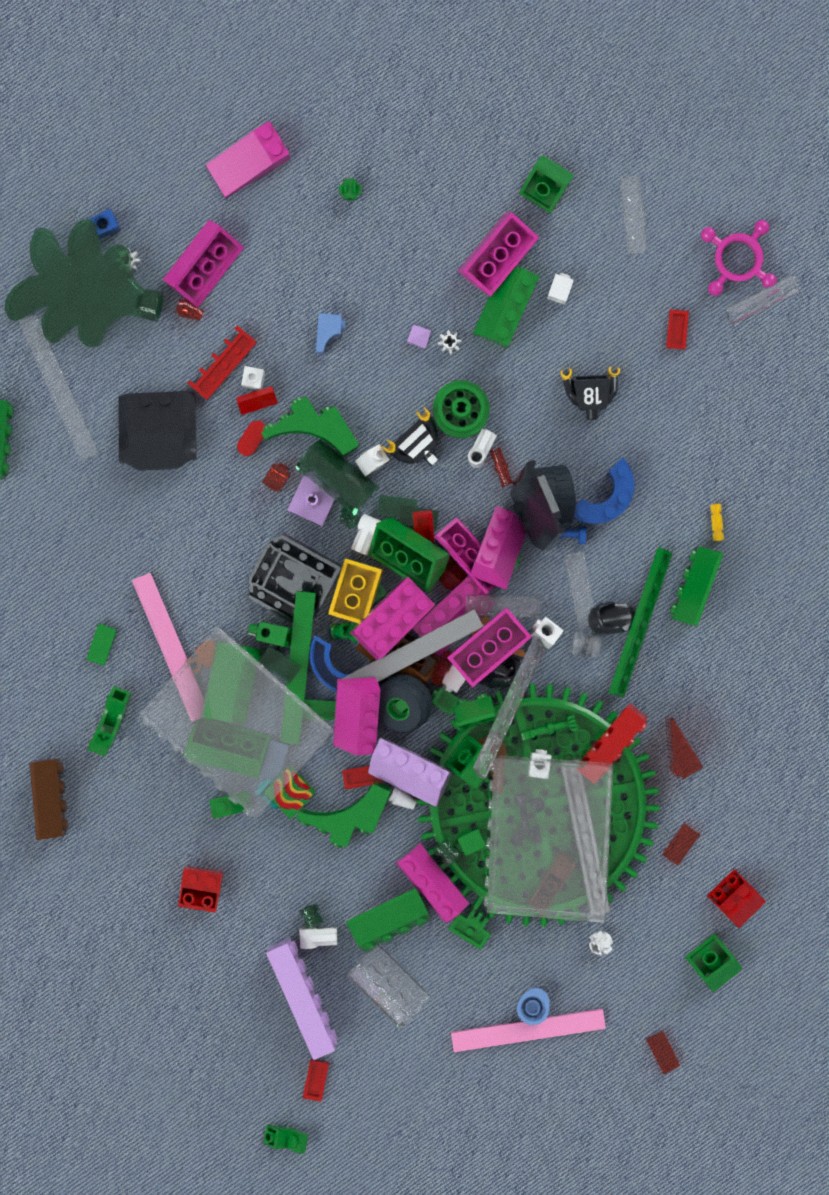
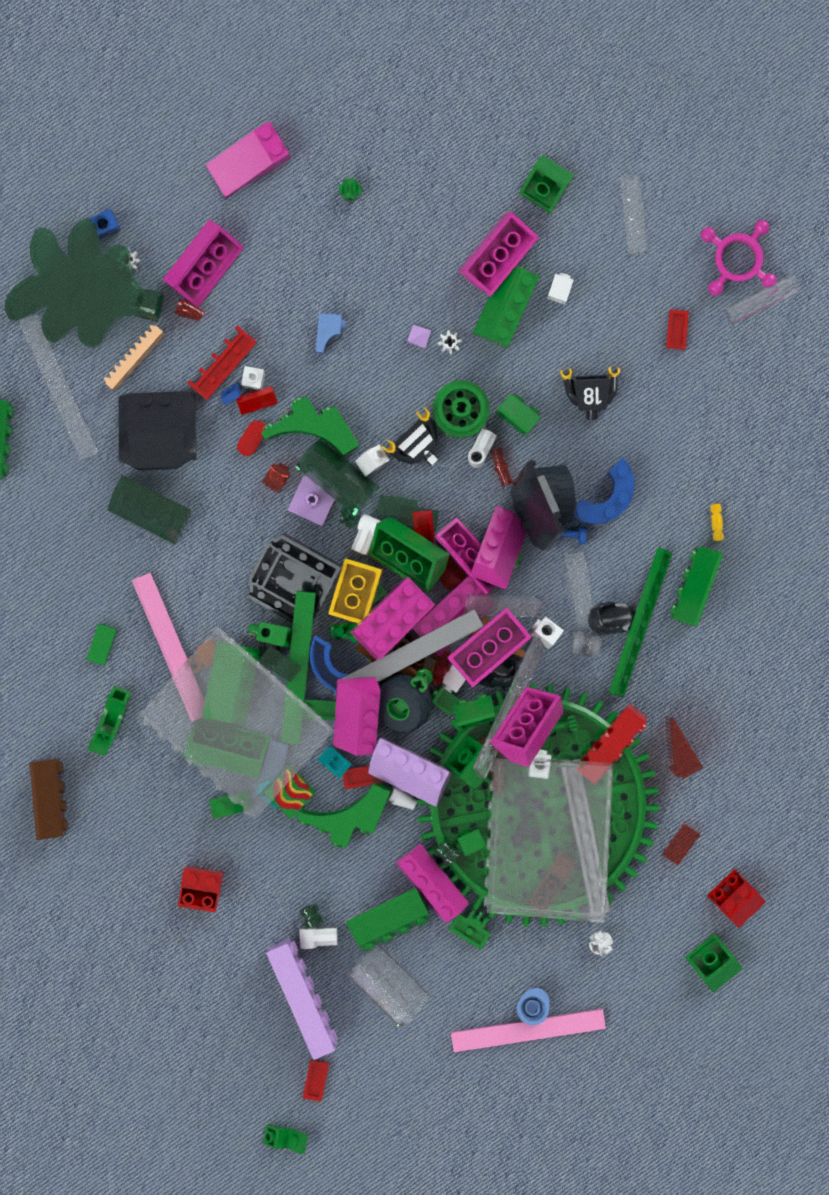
(135, 358): none -> light nougat gear
(149, 509): none -> clear green slope
(231, 393): none -> blue tile
(334, 762): none -> teal bracket
(425, 681): none -> green bush
(518, 414): none -> green slope
(528, 725): none -> dark pink slope
(663, 1052): clear red tile -> none

